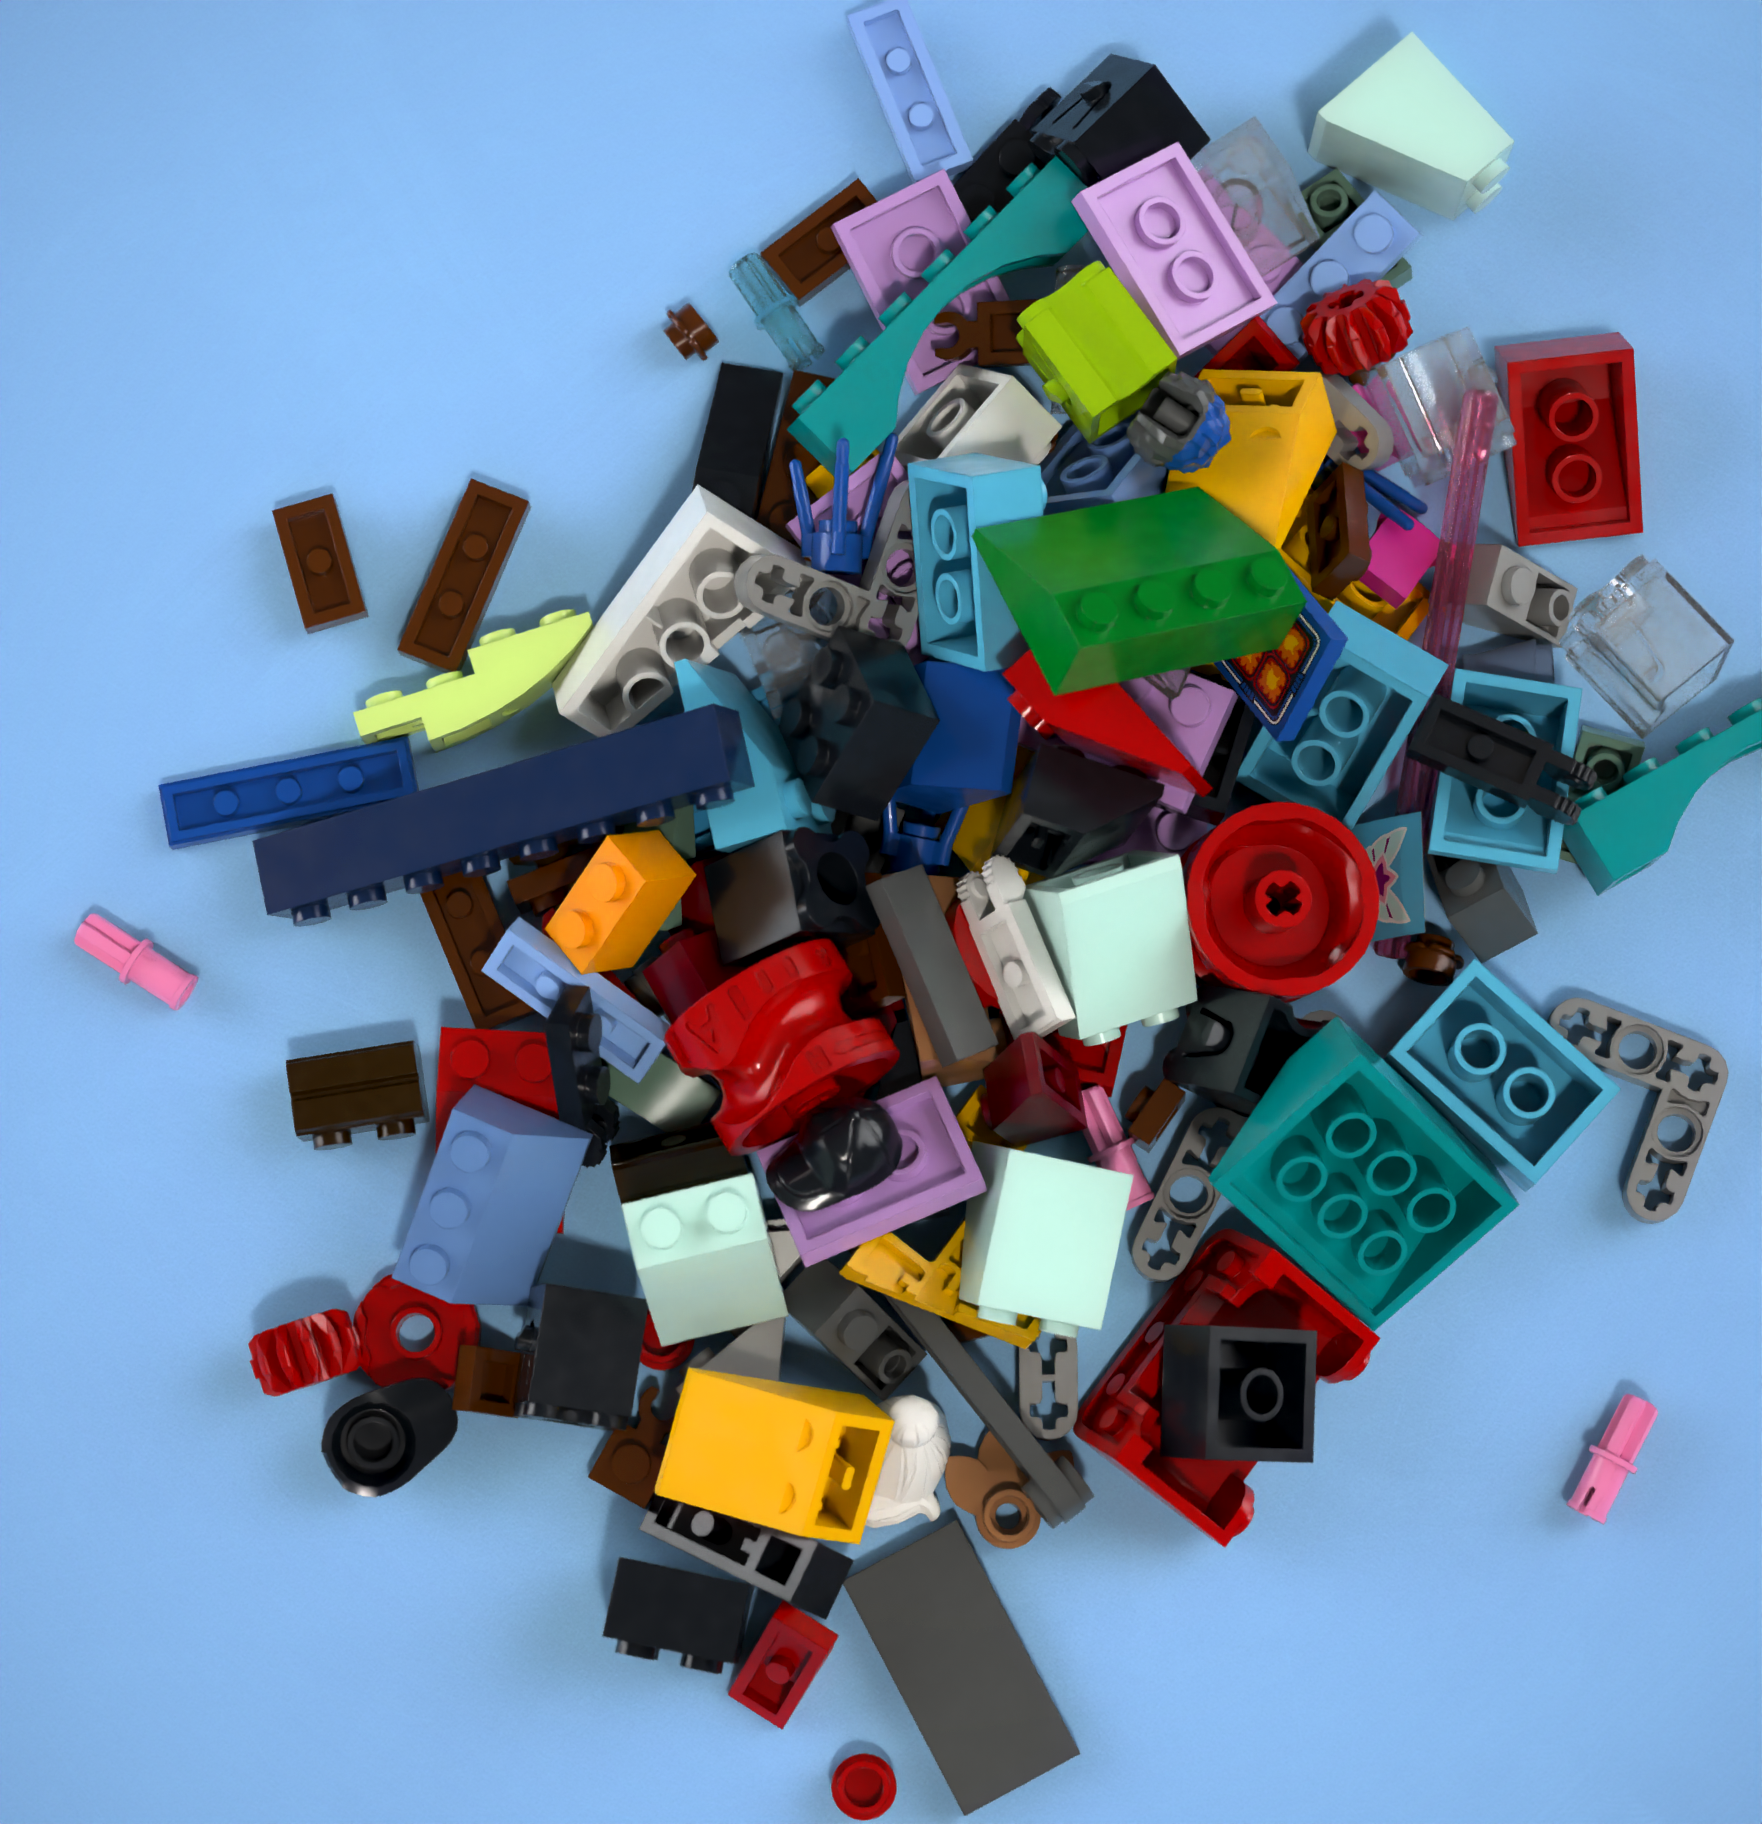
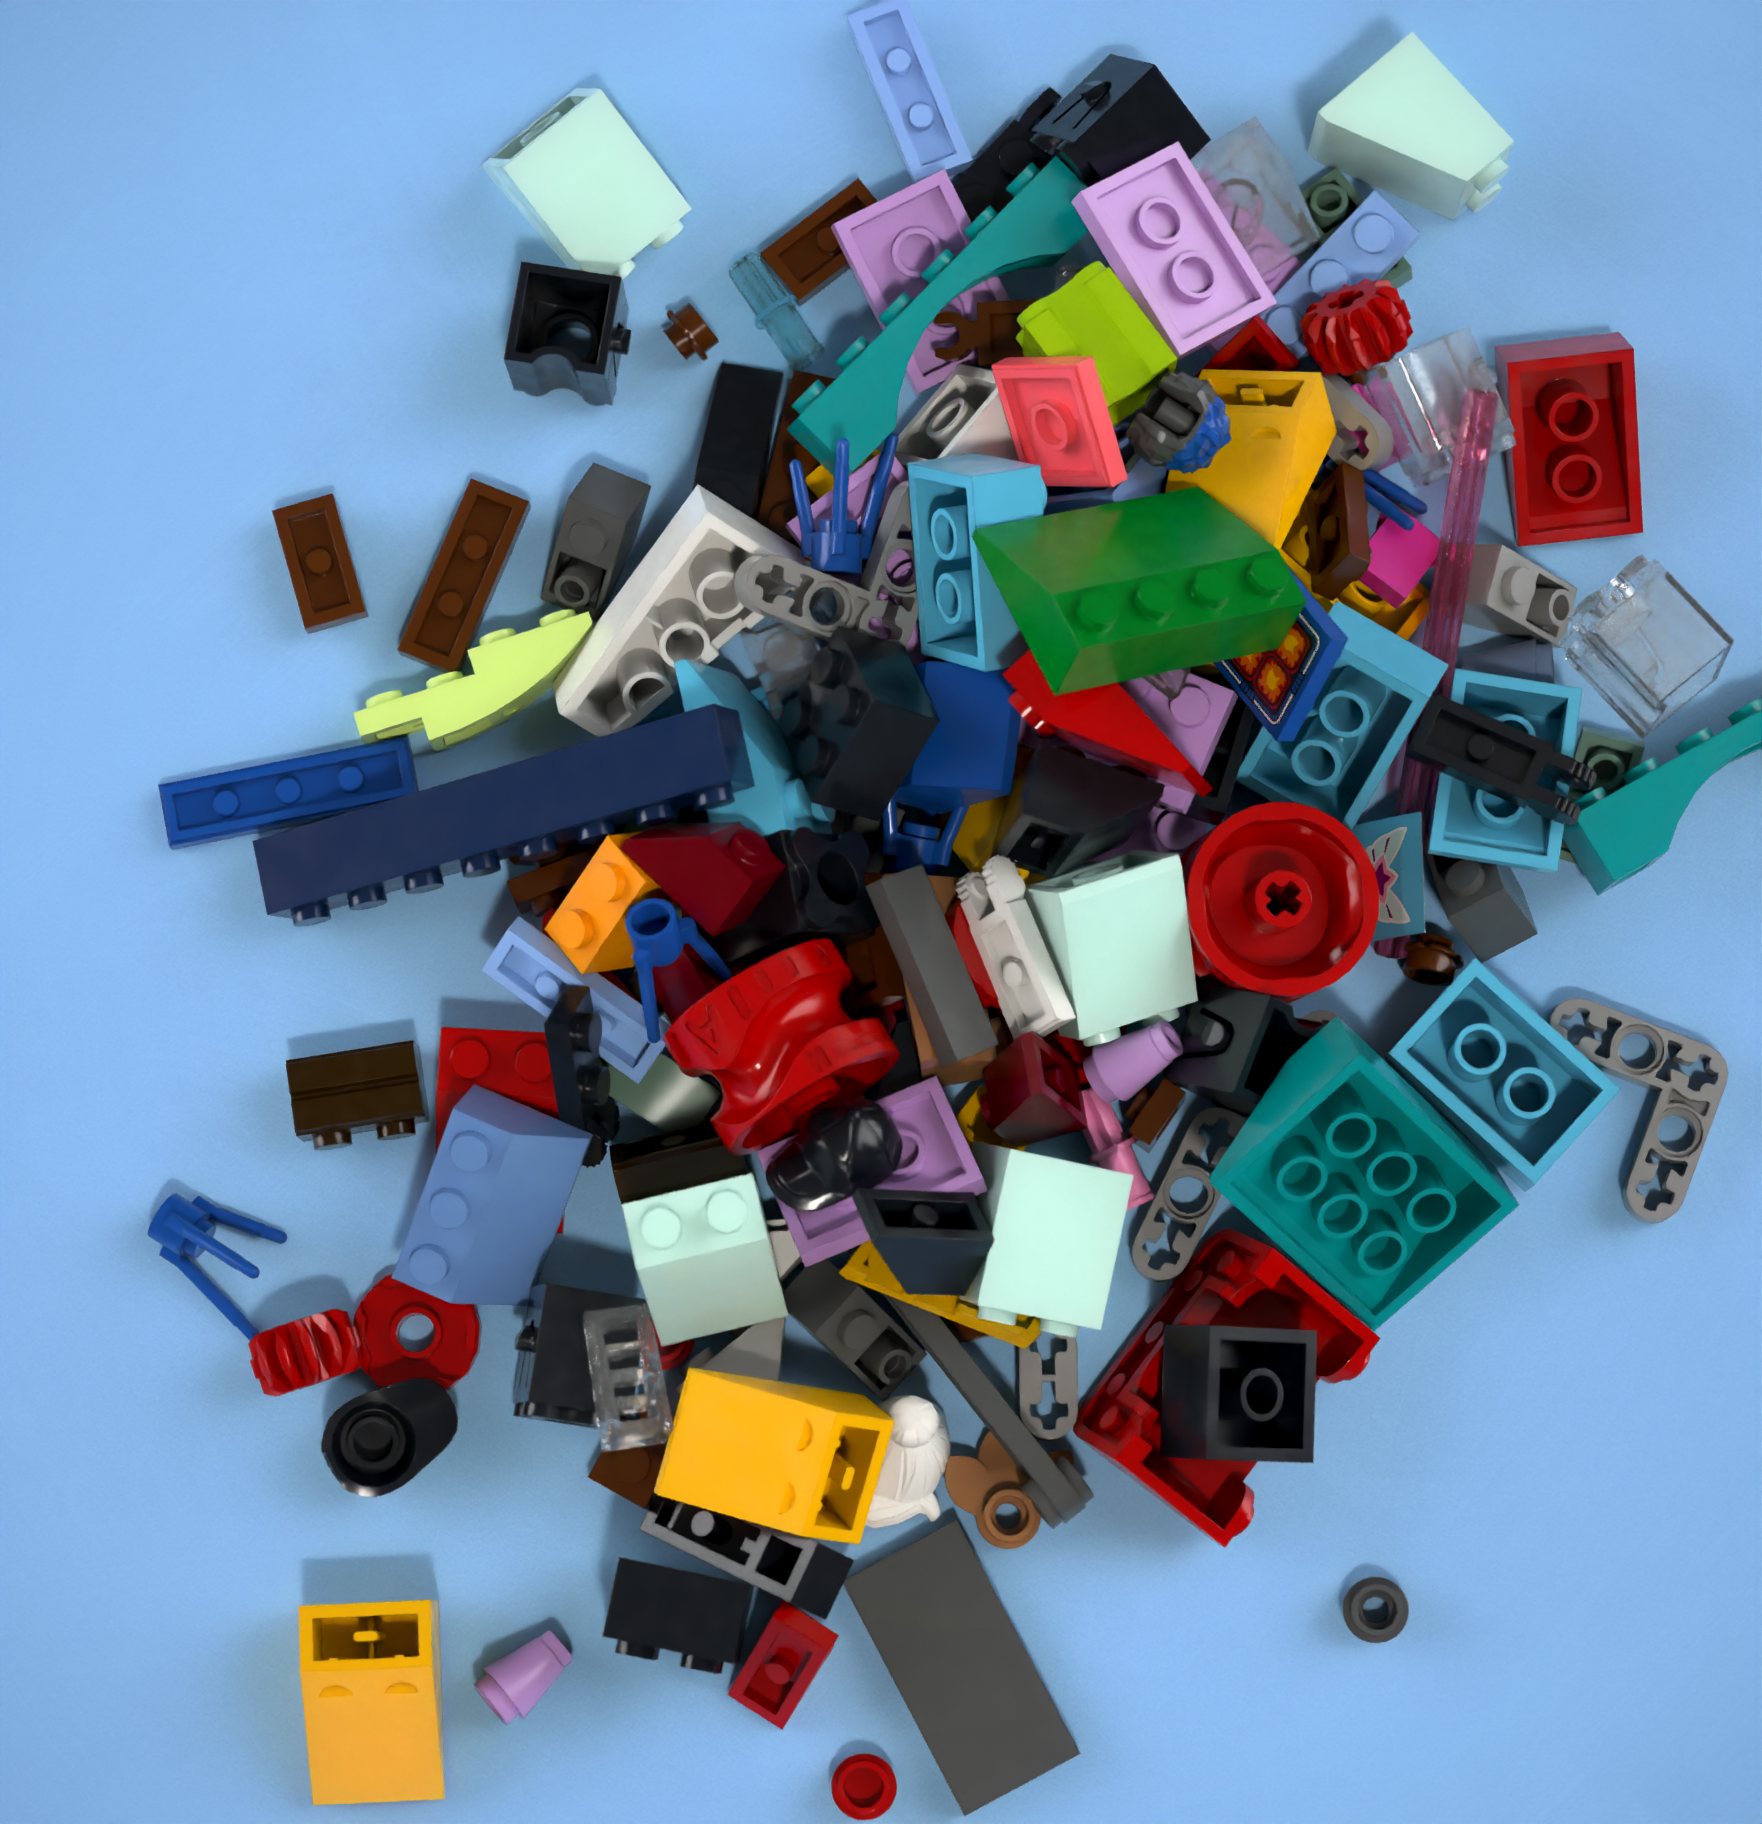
(135, 961): bright pink axle -> none
(186, 1230): none -> blue plant
(373, 1701): none -> yellow slope
(469, 934): reddish brown plate -> none
(486, 1381): reddish brown plate -> none
(522, 1677): none -> lavender cone
(561, 299): none -> black piece
(589, 185): none -> light aqua slope
(594, 540): none -> dark grey slope
(633, 1433): none -> clear slope
(658, 941): none -> blue plant
(708, 869): none -> dark red slope
(927, 1237): none -> black slope
(1060, 419): none -> coral tile
(1131, 1061): none -> lavender cone
(1395, 1603): none -> dark grey plate
(1613, 1458): bright pink axle -> none

